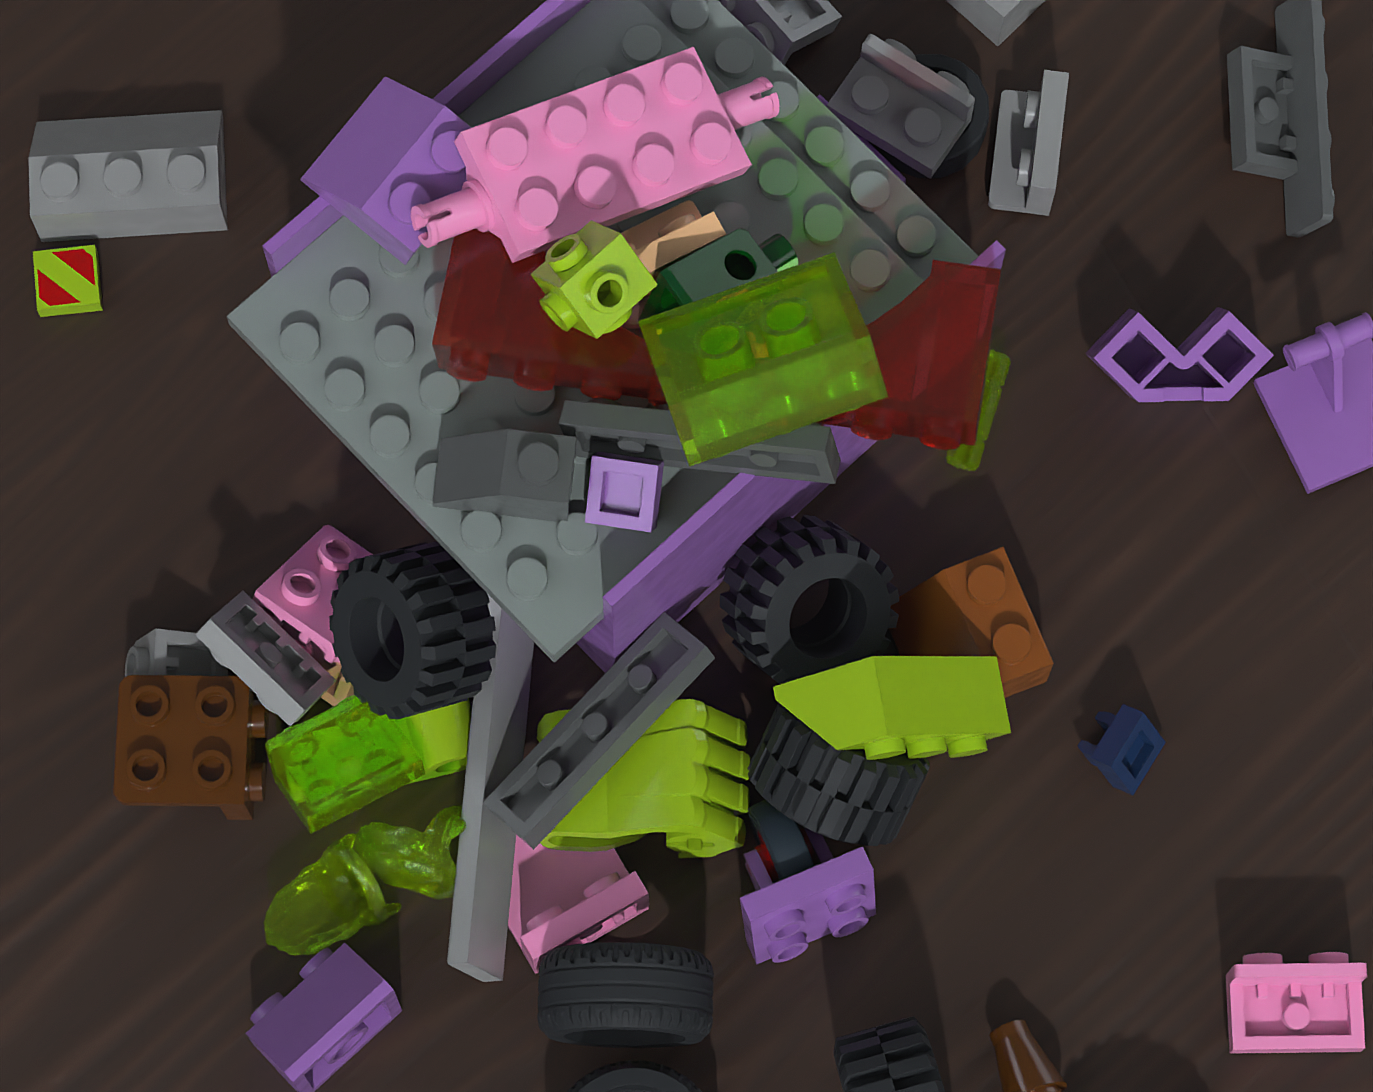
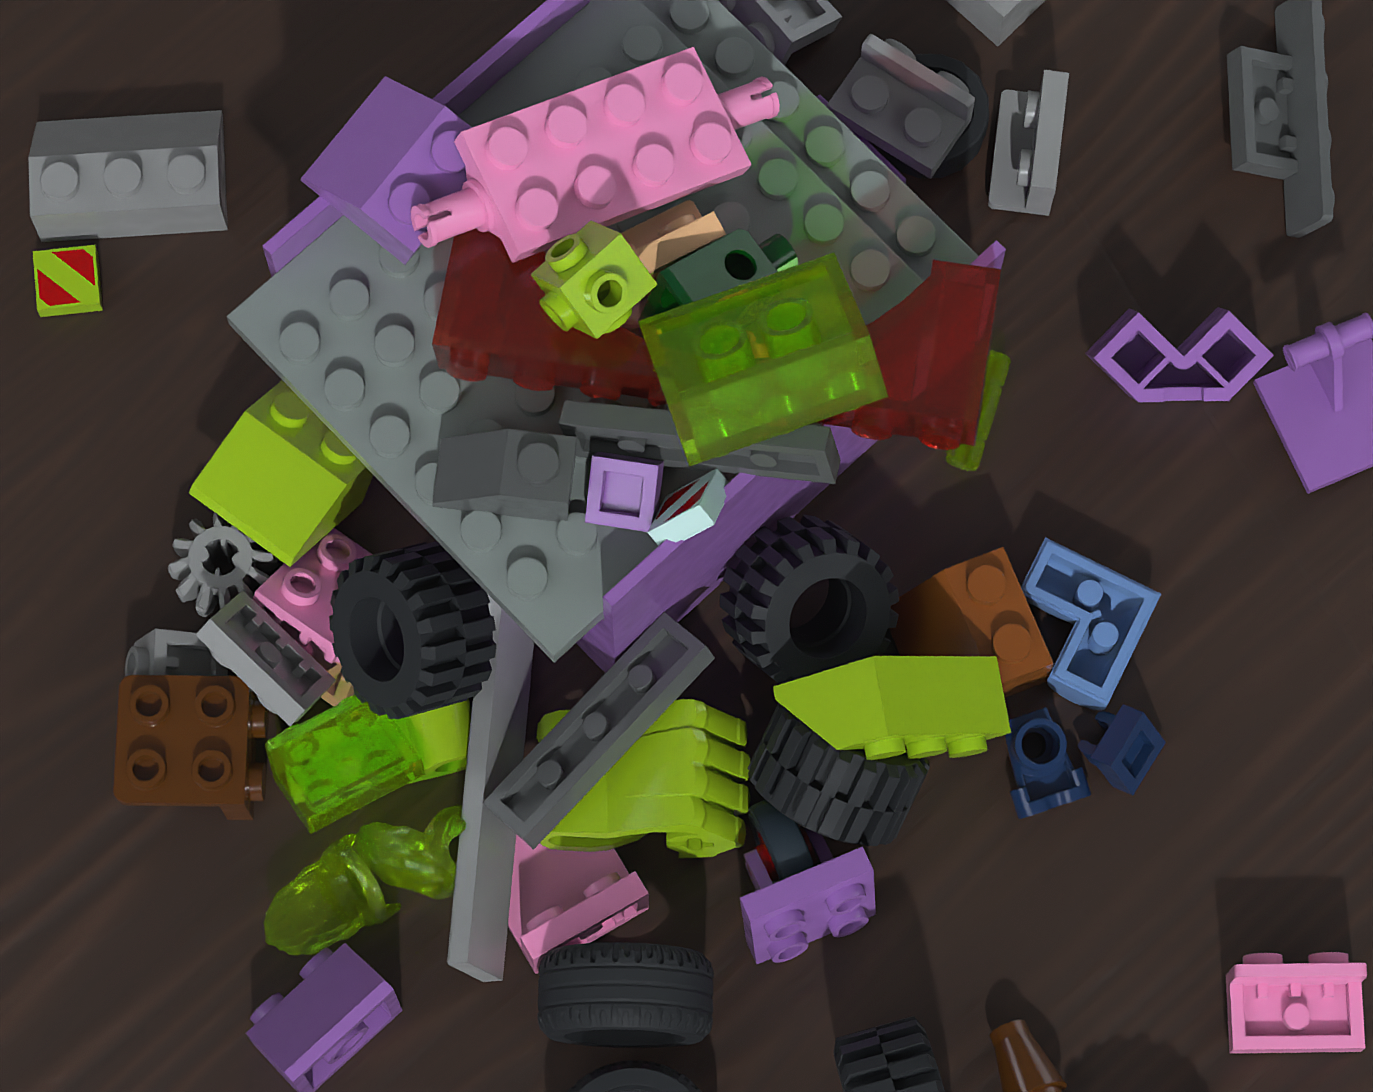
(198, 571): none -> light grey gear
(282, 476): none -> lime slope
(690, 509): none -> light aqua tile
(1050, 776): none -> dark blue plate
(1105, 615): none -> medium blue brick

